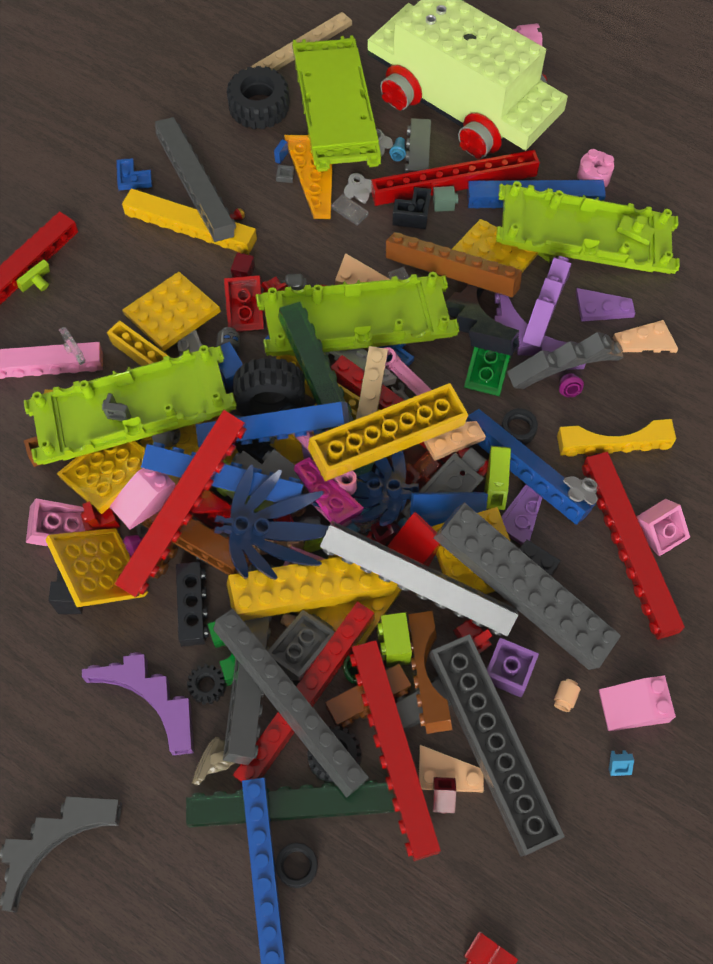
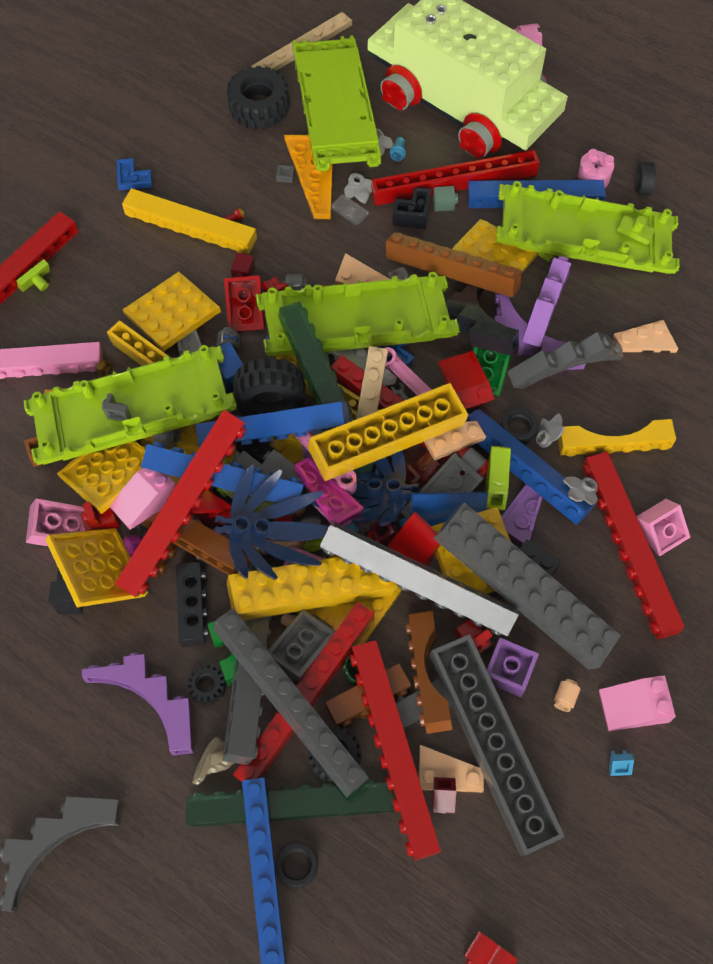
(71, 346): clear plate -> none
(103, 368): none -> pearl gold tile
(195, 180): dark grey brick -> none
(281, 151): blue tile -> none
(395, 639): lime brick -> none
(419, 145): dark grey brick -> none
(467, 380): none -> red slope
(549, 431): none -> light grey plate
(571, 385): magenta cone -> none
(603, 306): medium lavender wing -> none
(645, 178): none -> black tyre

